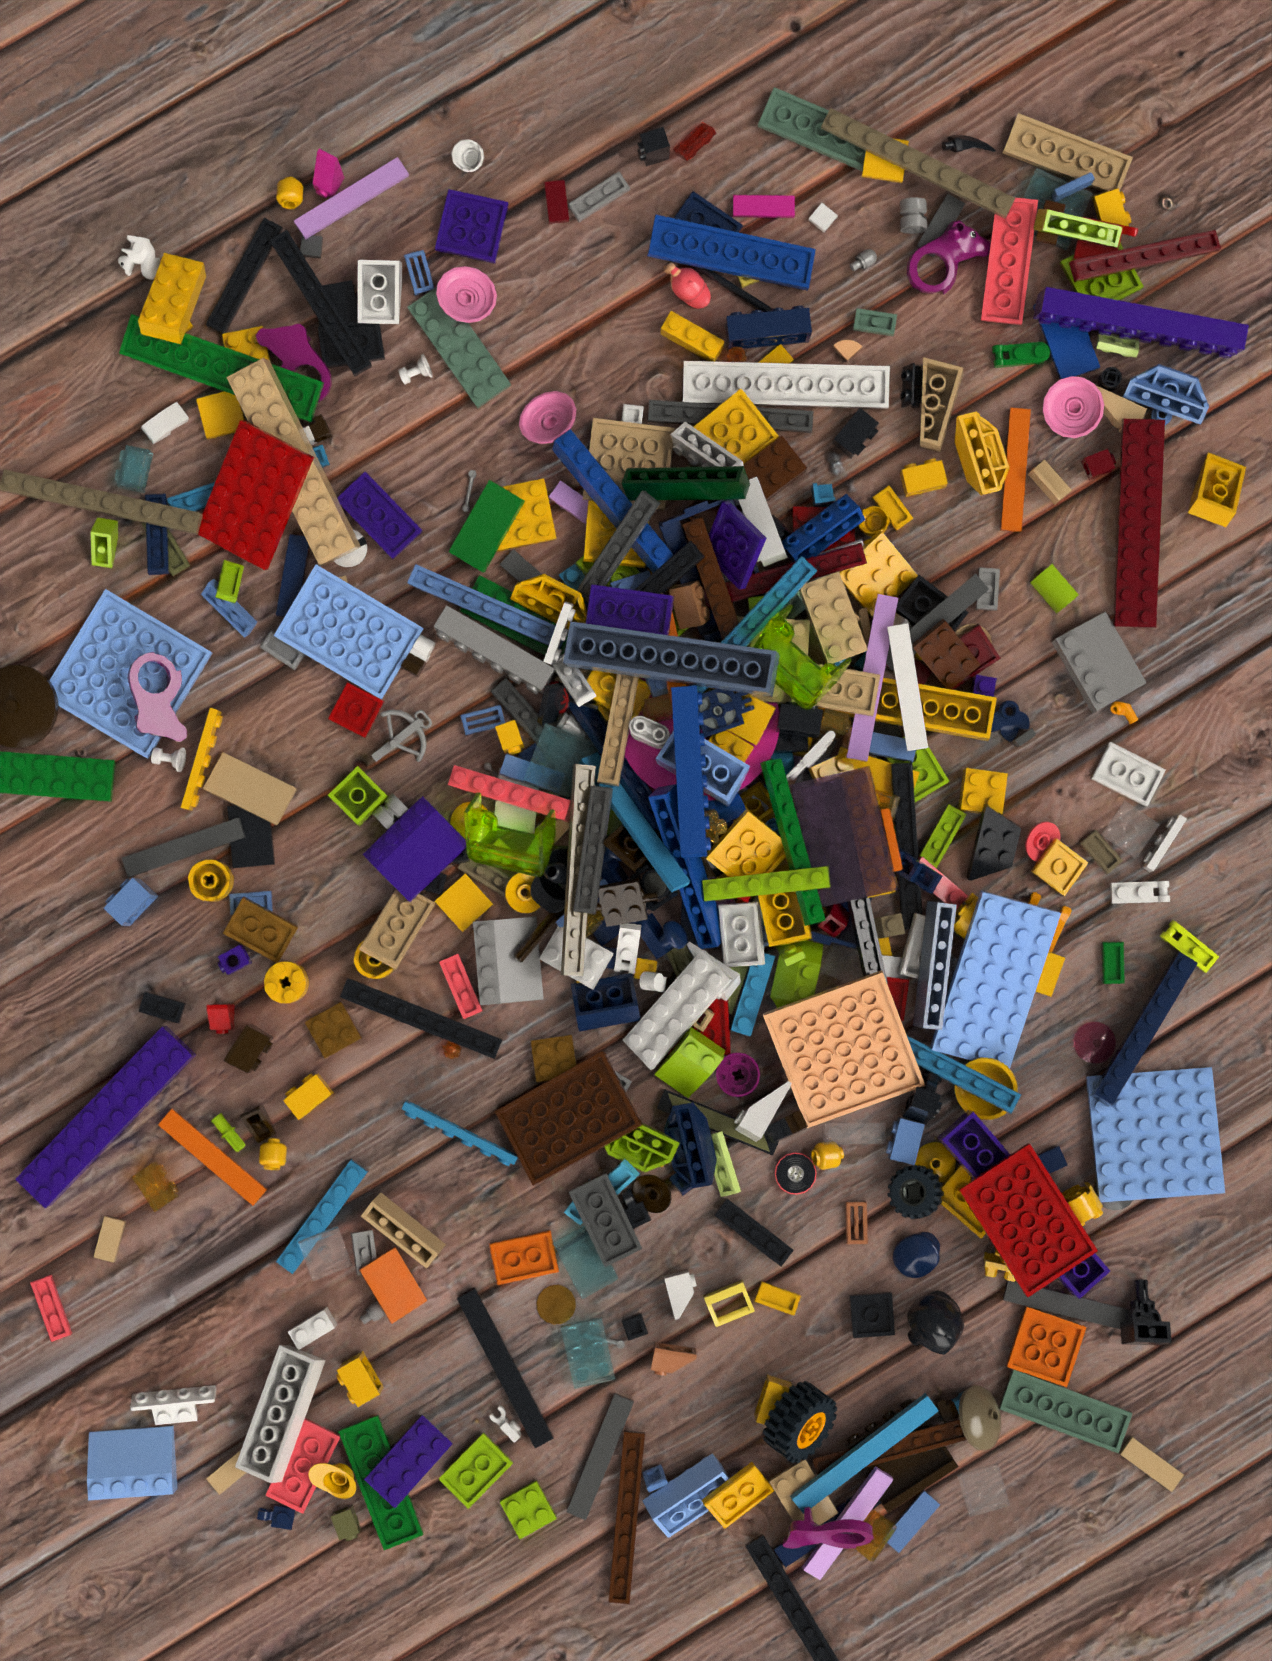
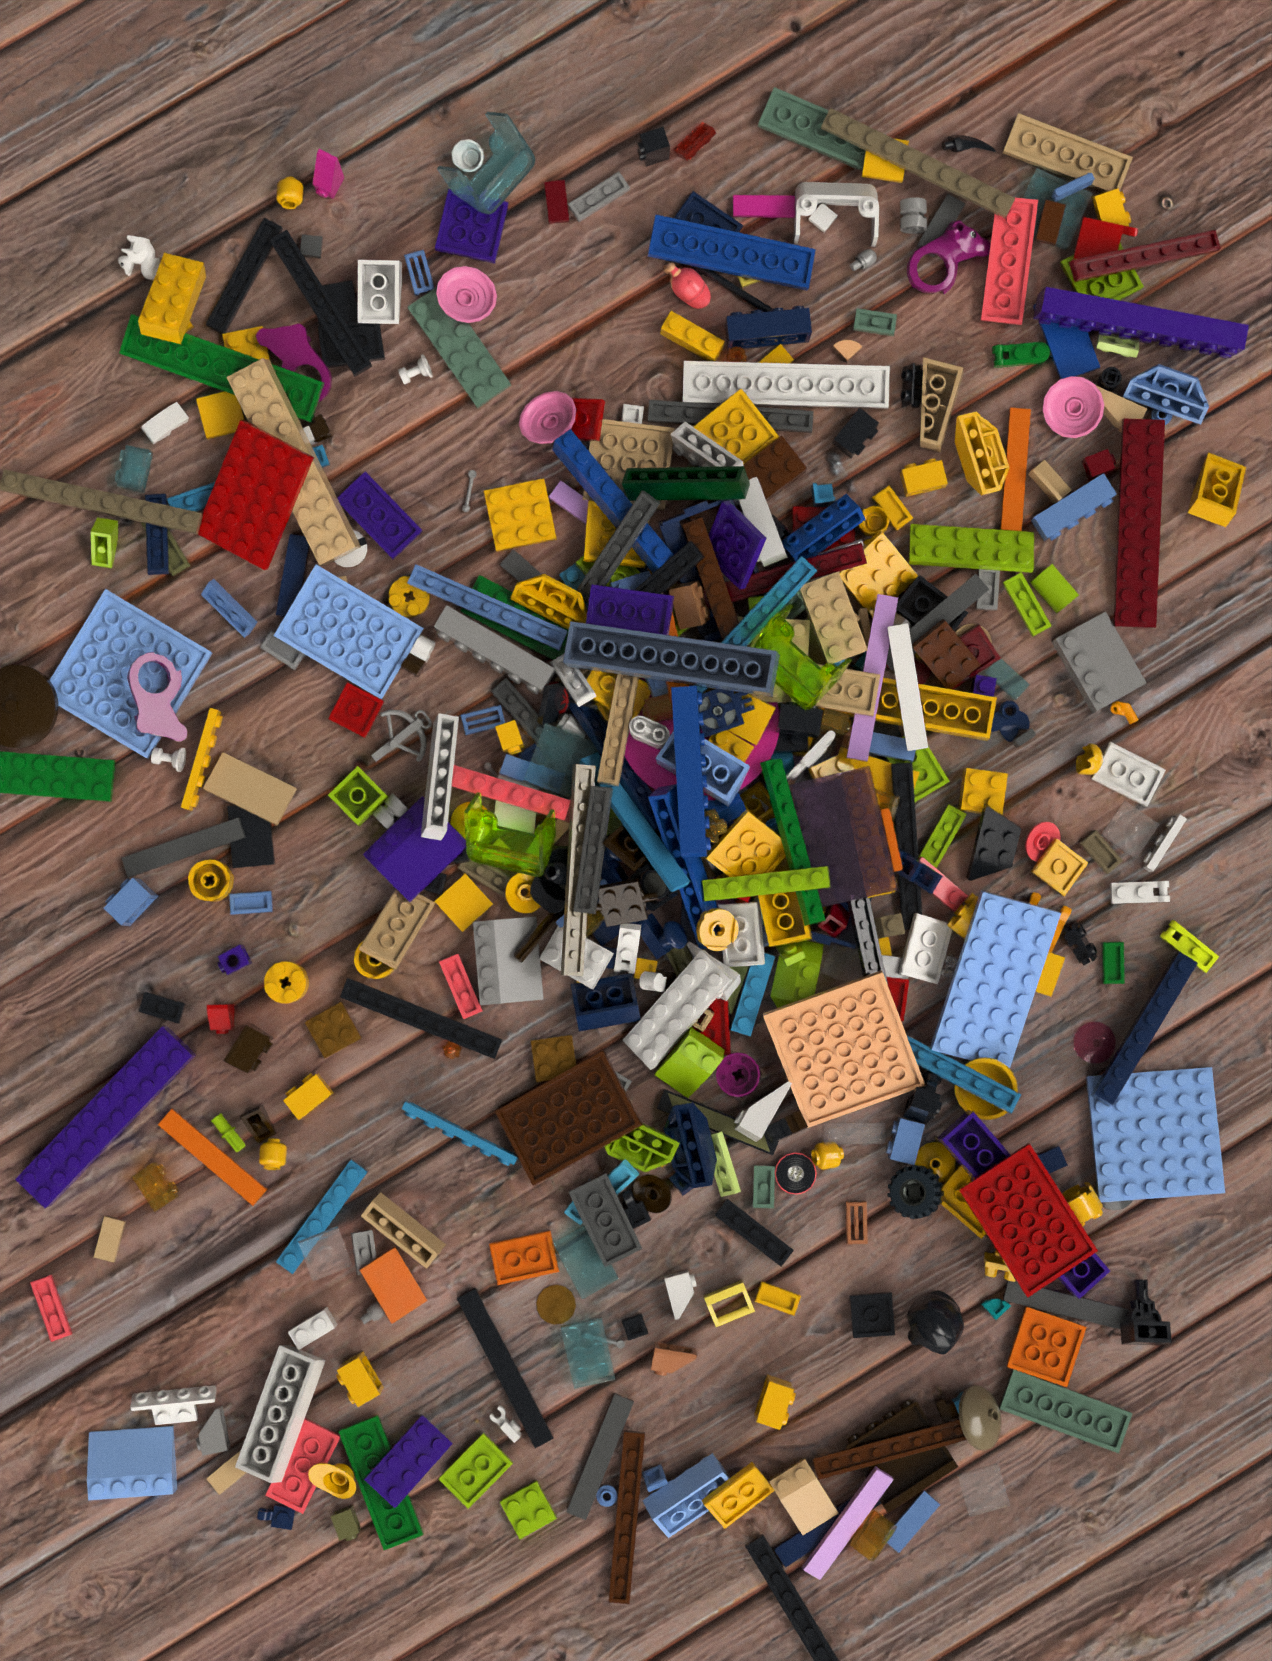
(214, 1434): none -> light grey slope
(229, 581): lime tile -> none
(260, 929): pearl gold plate -> none
(351, 198): lavender tile -> none
(411, 608): none -> yellow plate
(439, 777): none -> white brick
(486, 526): green tile -> none
(500, 174): none -> clear light blue windscreen
(560, 633): white plate -> none
(588, 418): none -> red tile
(606, 1489): none -> medium blue plate
(708, 921): none -> yellow plate
(763, 1186): none -> sand green plate
(800, 1422): black wheel -> none
(809, 1533): magenta animal -> none
(811, 194): none -> white windscreen
(864, 1453): dark azure tile -> none
(917, 1254): dark blue piece -> none
(934, 965): sand blue brick -> none
(971, 548): none -> lime plate
(996, 1307): none -> teal tile
(1007, 679): none -> clear light blue tile
(1026, 604): none -> lime plate
(1073, 507): none -> medium blue brick
(1077, 227): lime slope -> none
(1078, 935): none -> black hinge
(1090, 761): none -> yellow hair
(1151, 1464): tan tile -> none

